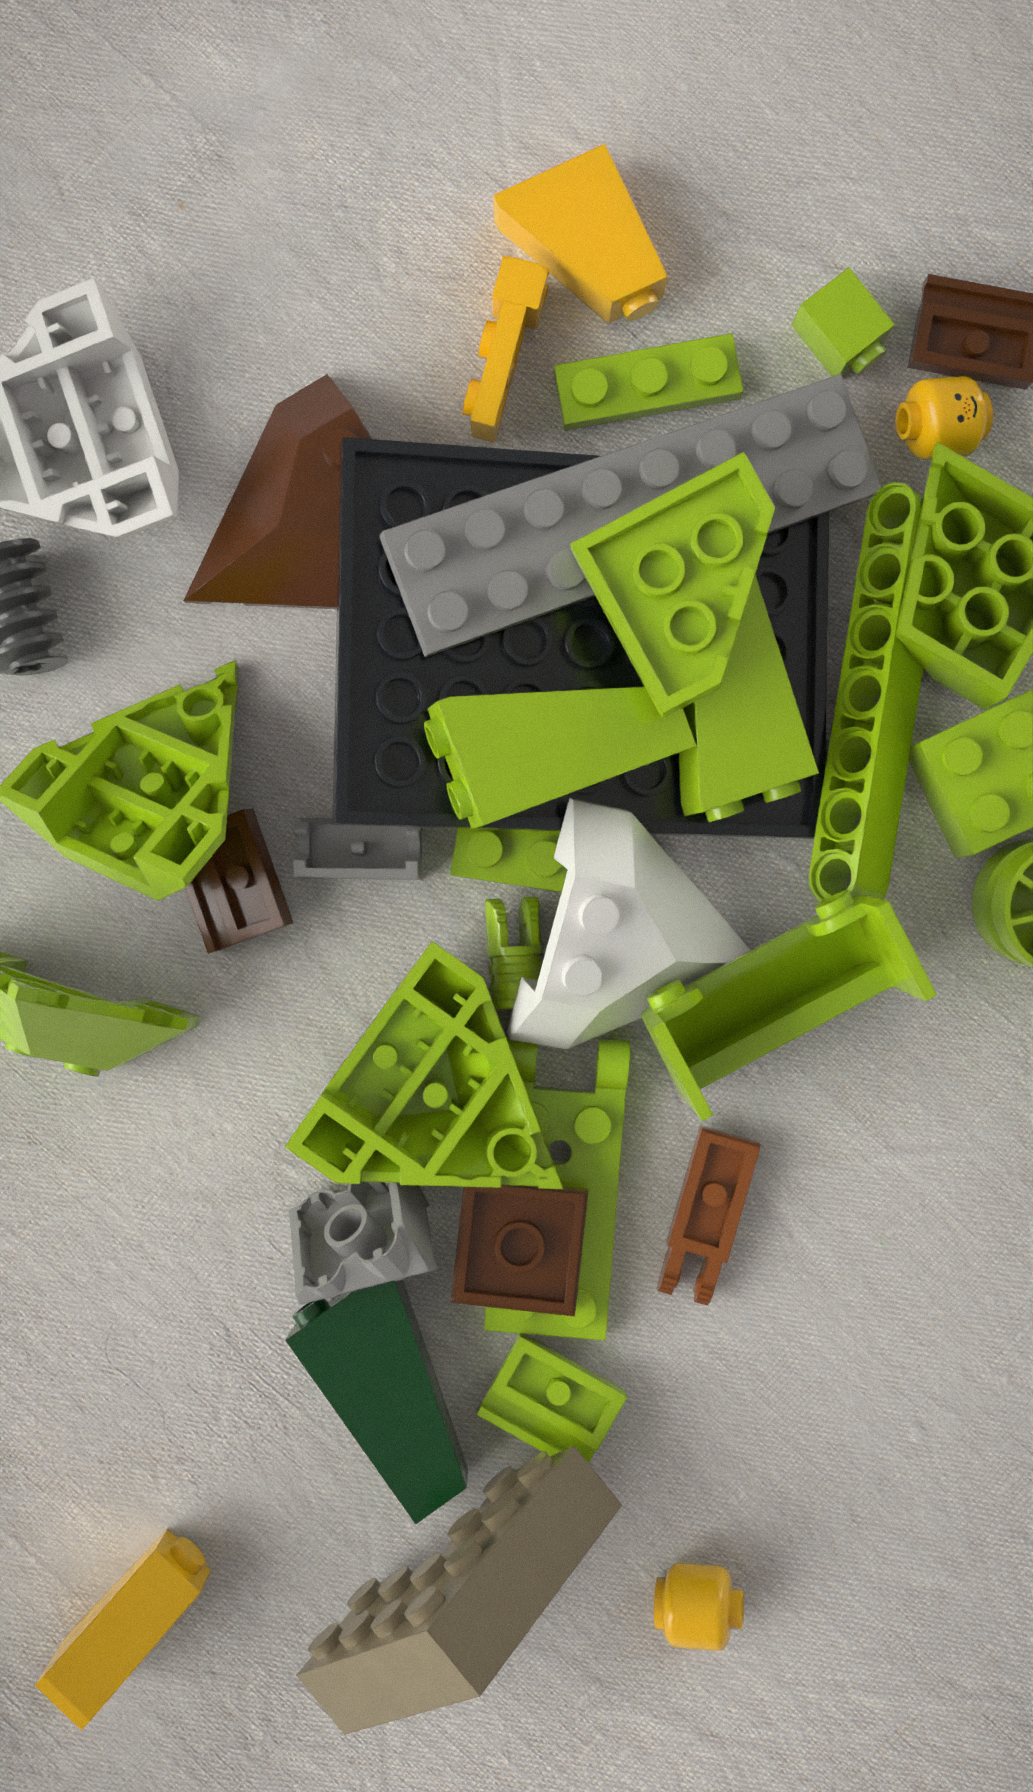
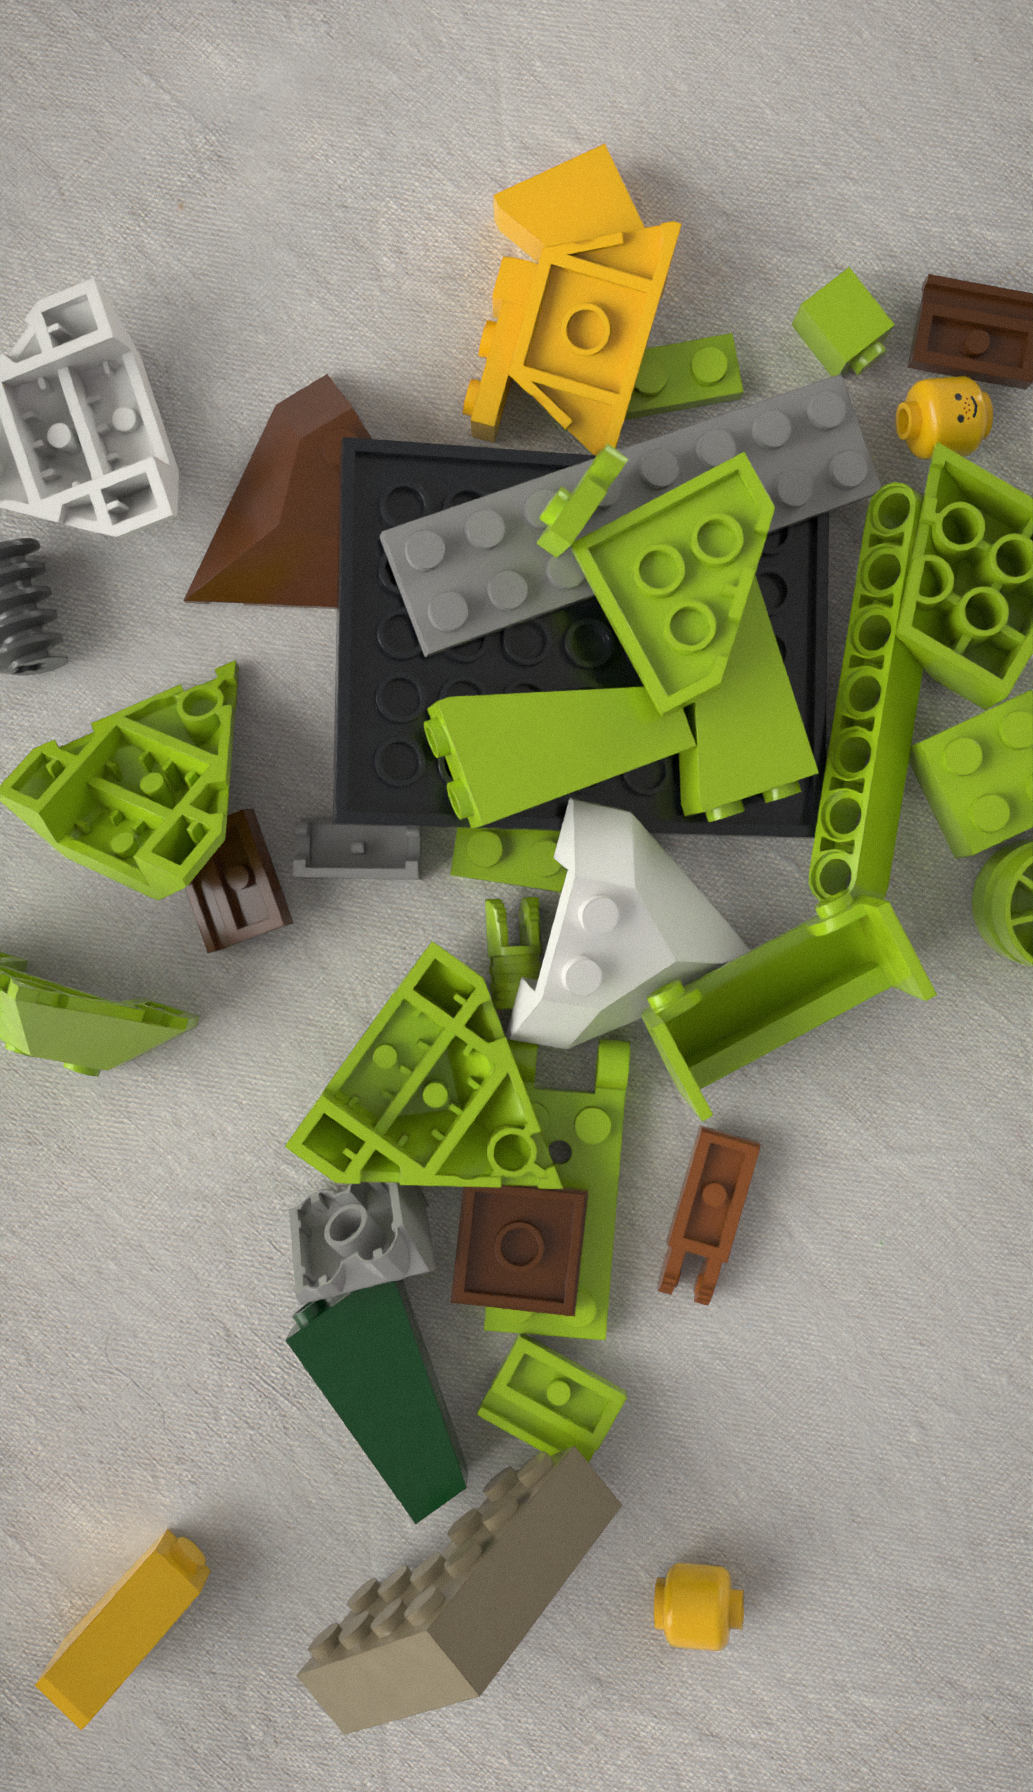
(571, 510): none -> lime plate
(591, 328): none -> yellow wing

